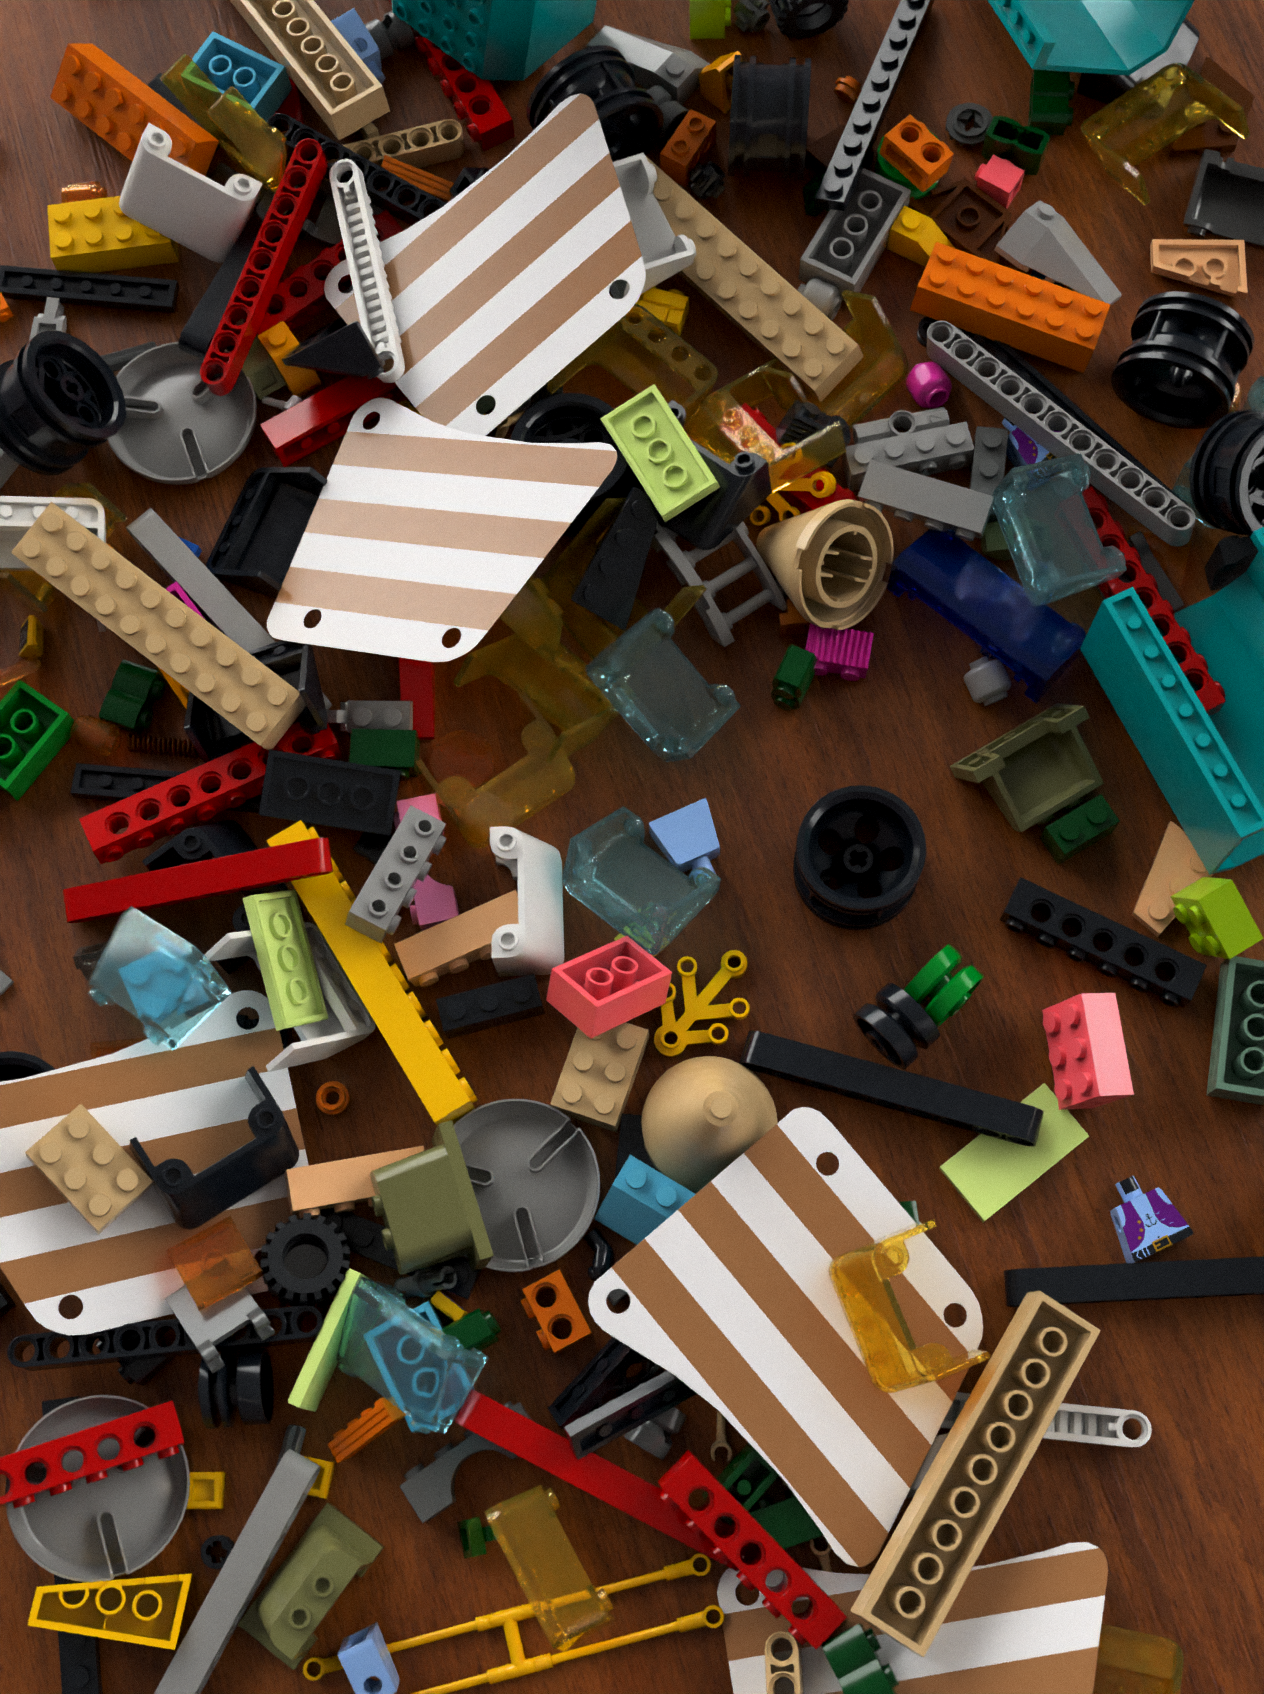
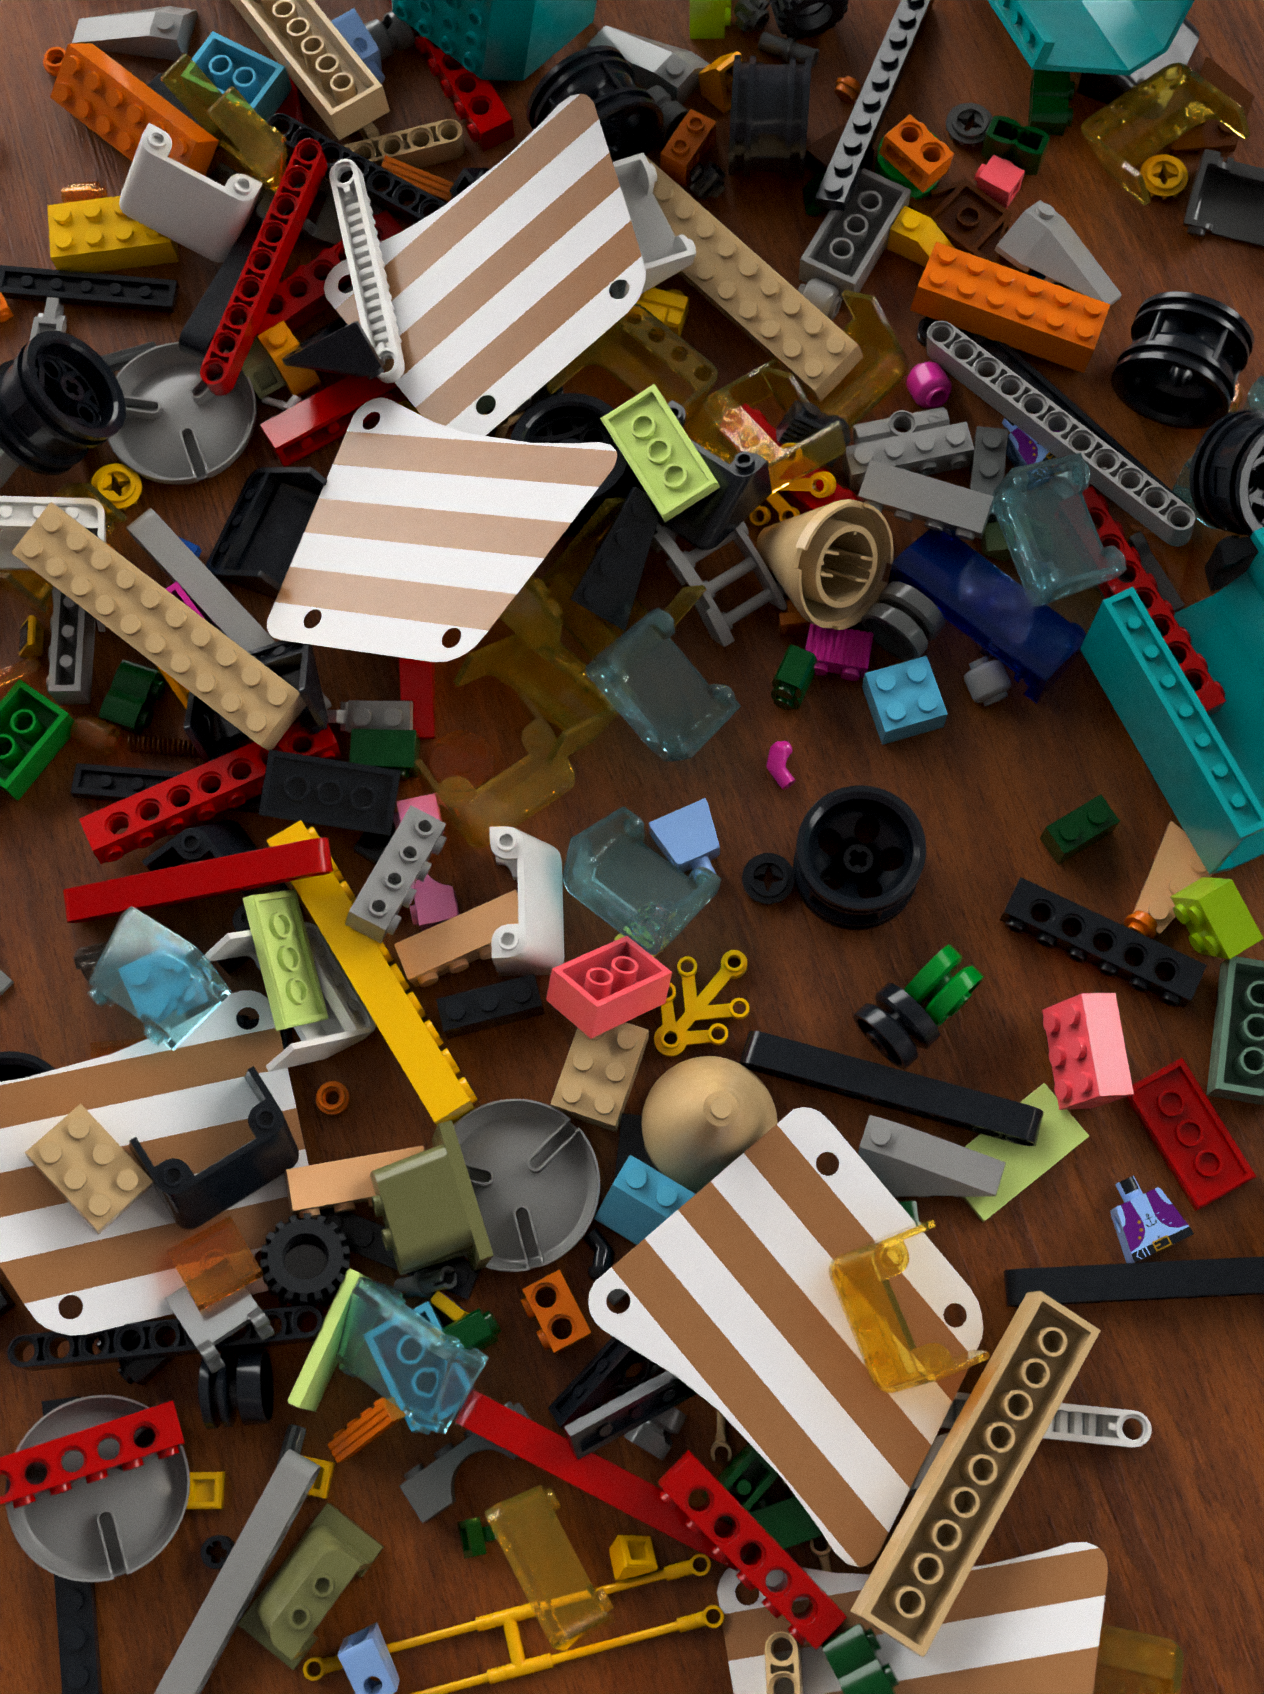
(53, 59): none -> orange plate
(70, 652): none -> light grey brick
(121, 1610): yellow wedge -> none
(124, 477): none -> yellow gear
(146, 33): none -> light grey wedge
(632, 1556): none -> yellow slope
(777, 761): none -> dark pink arm
(780, 870): none -> black gear
(787, 48): none -> dark grey pin
(903, 621): none -> dark grey wheel
(904, 700): none -> medium azure brick
(926, 1165): none -> light grey wedge
(1035, 767): olive windscreen -> none
(1142, 923): none -> orange plate
(1172, 168): none -> yellow gear
(1189, 1134): none -> red tile
(1203, 263): light nougat wing -> none

